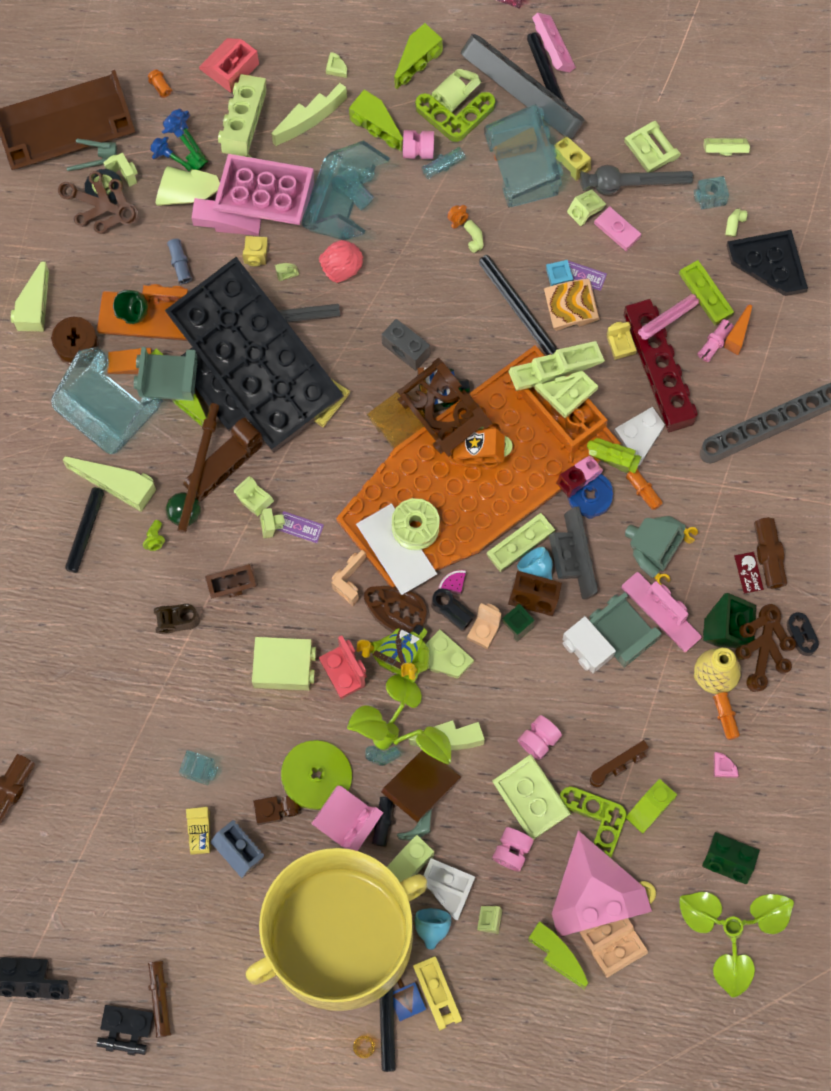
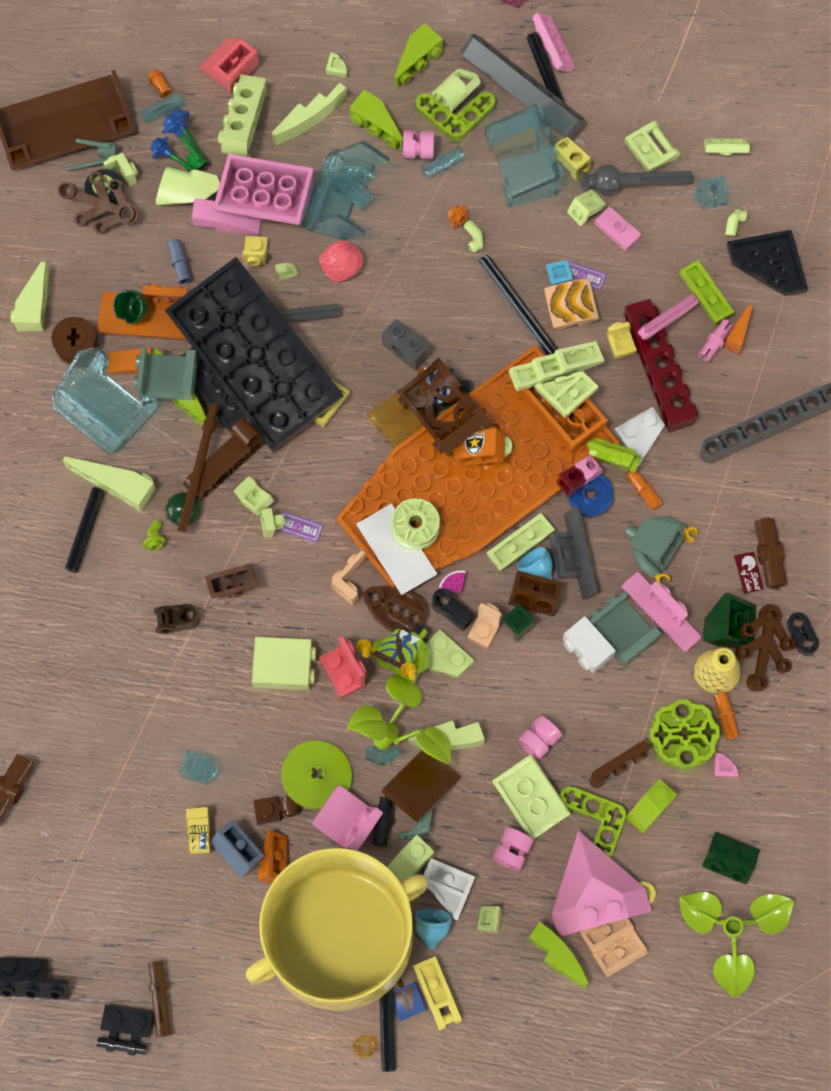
(175, 101): none -> clear light blue pin
(274, 857): none -> orange slope
(695, 745): none -> lime connector

